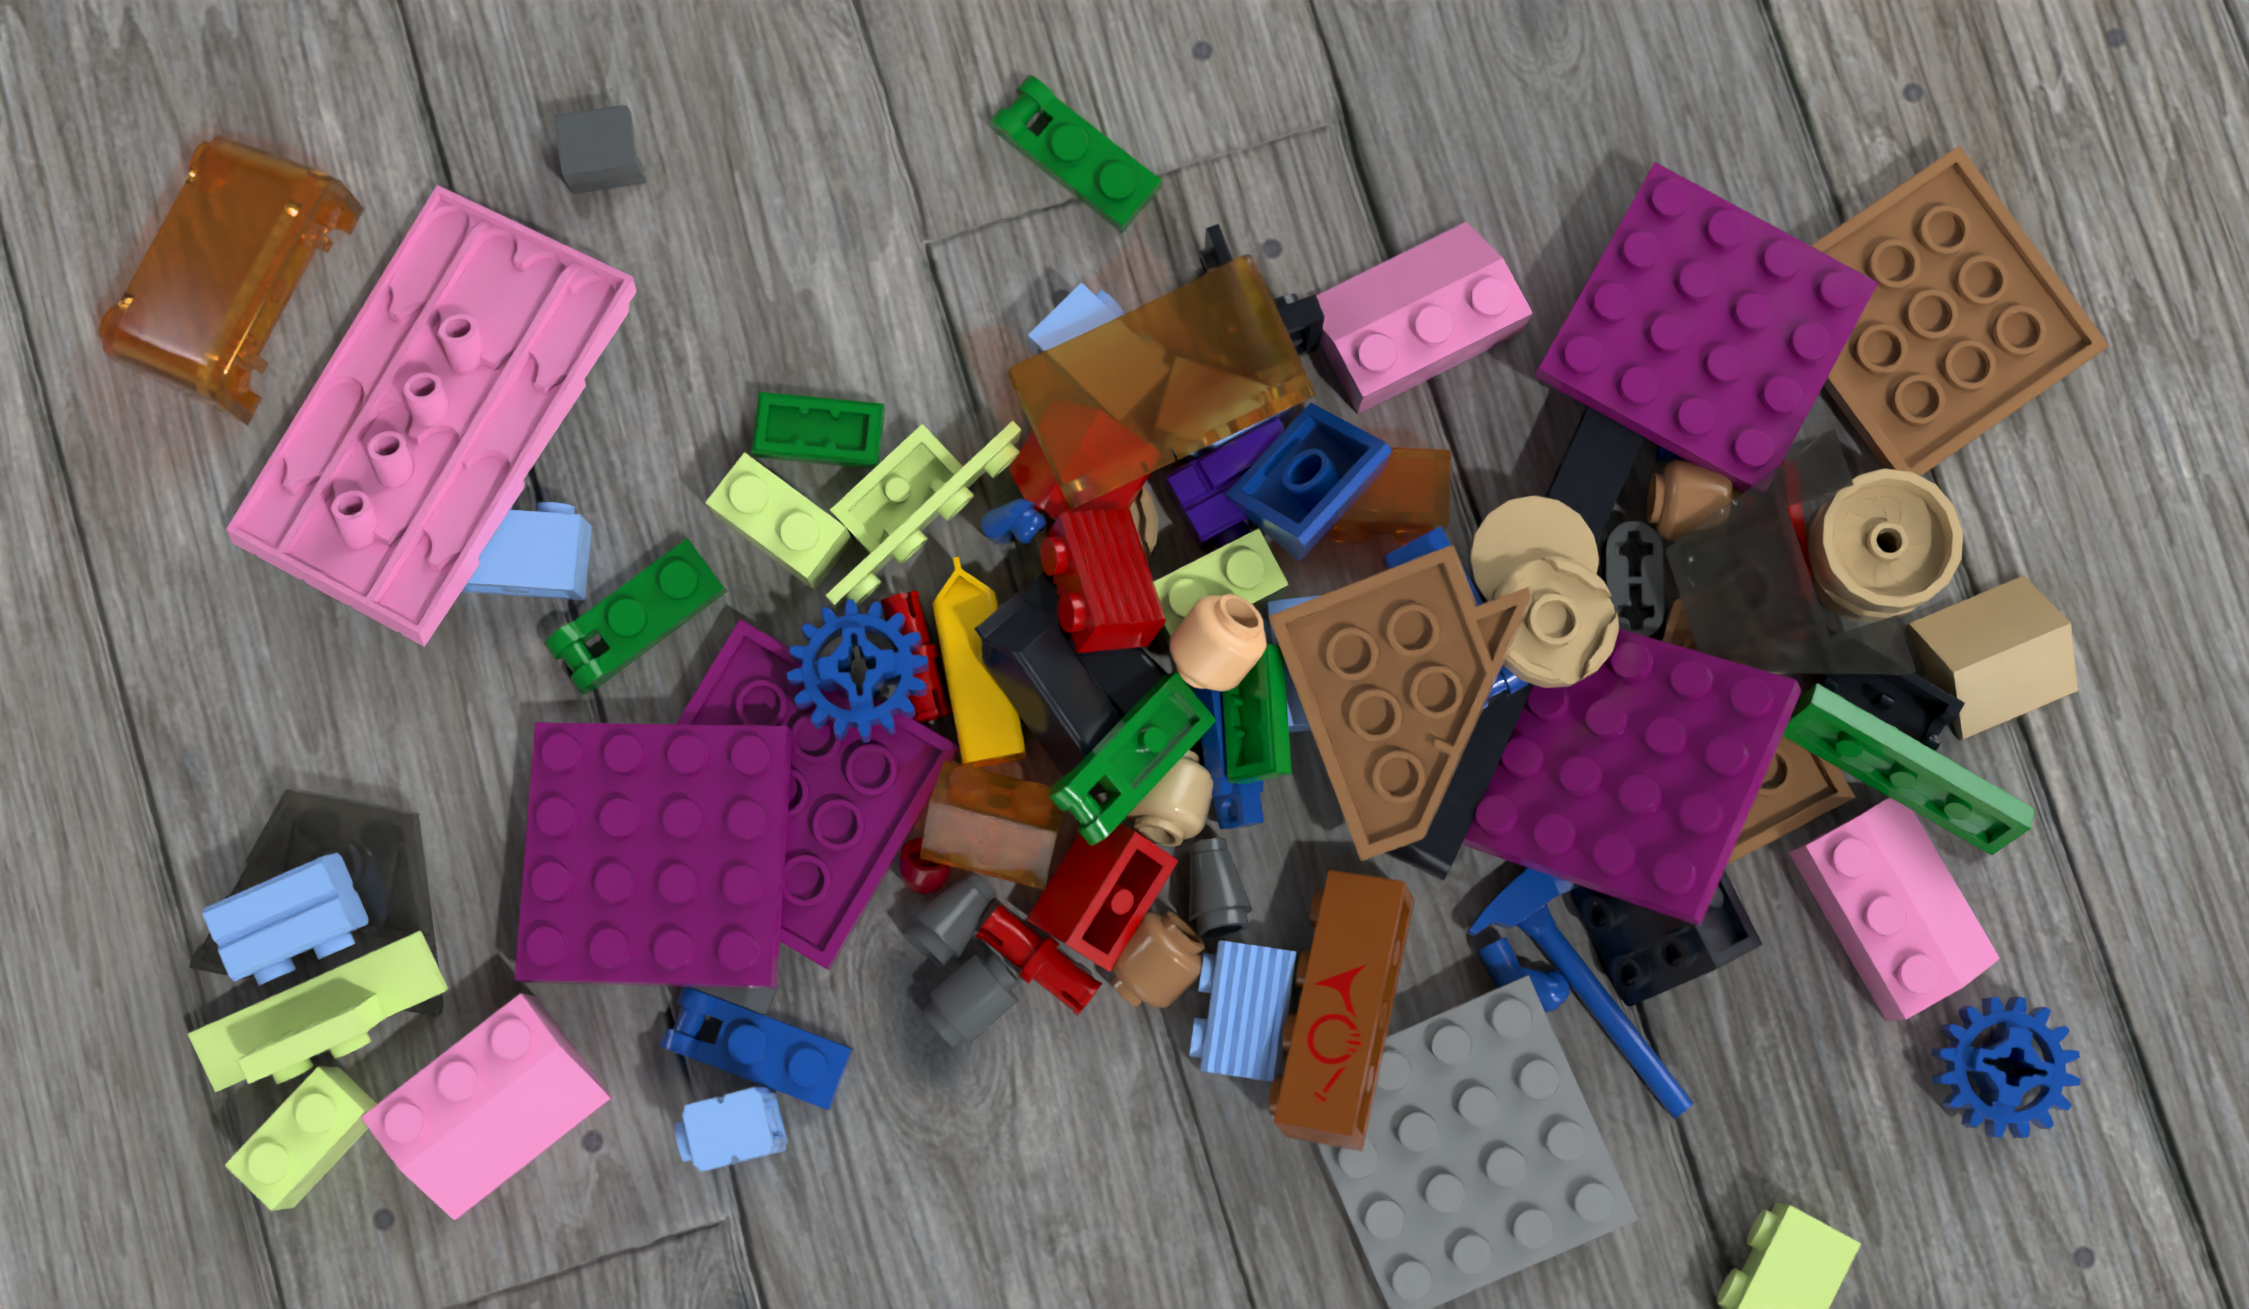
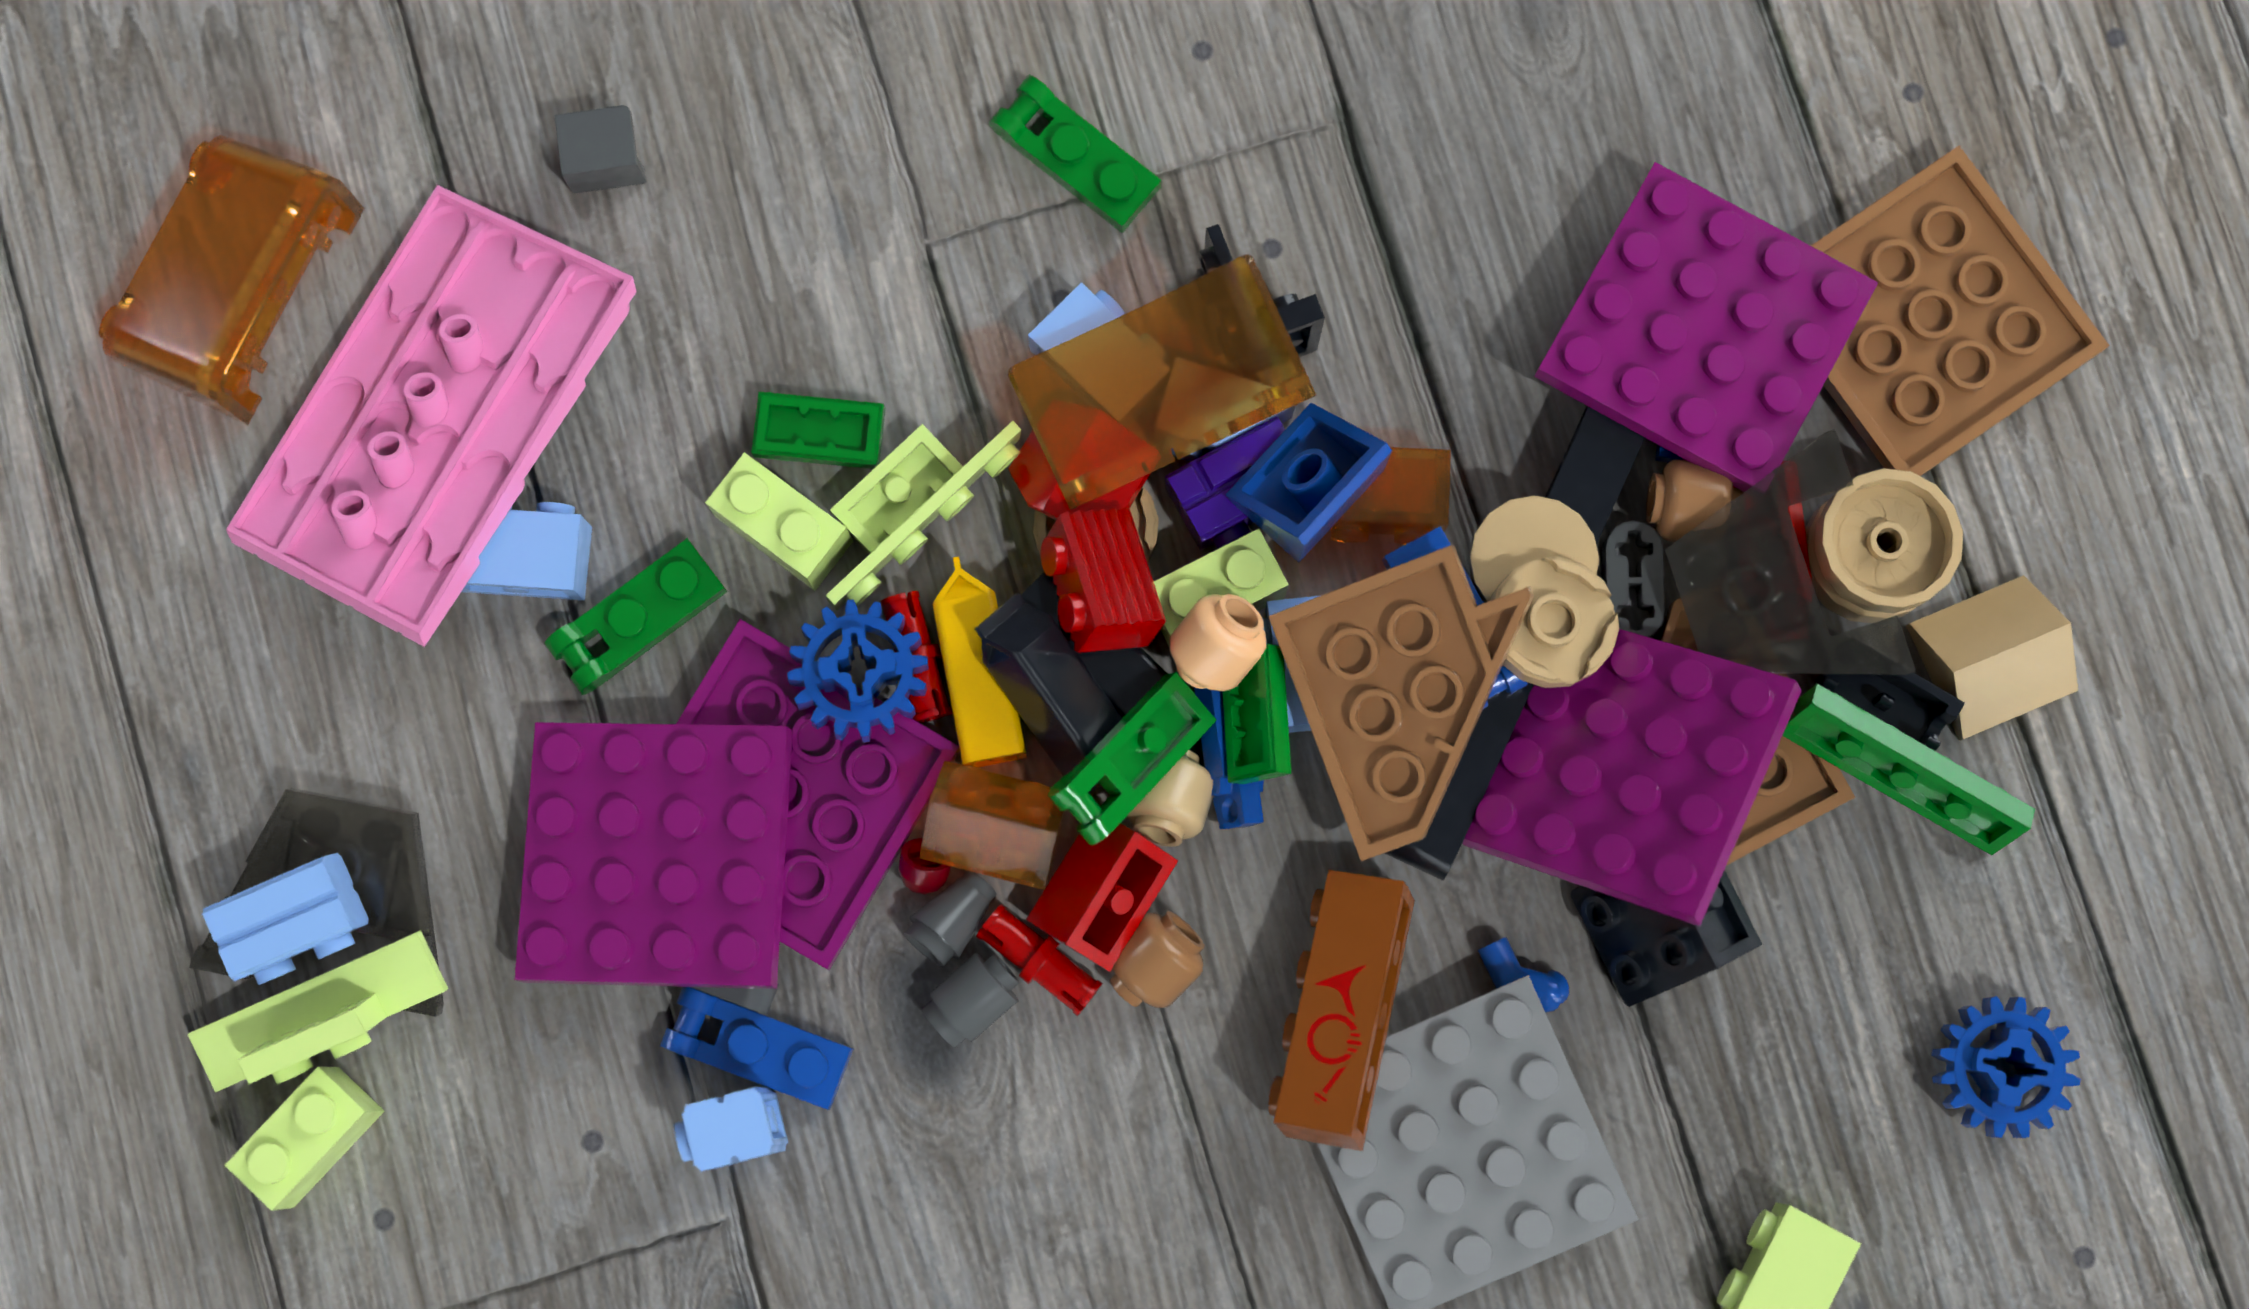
(487, 1106): bright pink slope -> none
(1013, 520): blue arm -> none
(1215, 890): dark grey cone -> none
(1245, 1010): light blue brick -> none
(1419, 315): bright pink slope -> none
(1525, 905): blue piece -> none
(1895, 908): bright pink slope -> none

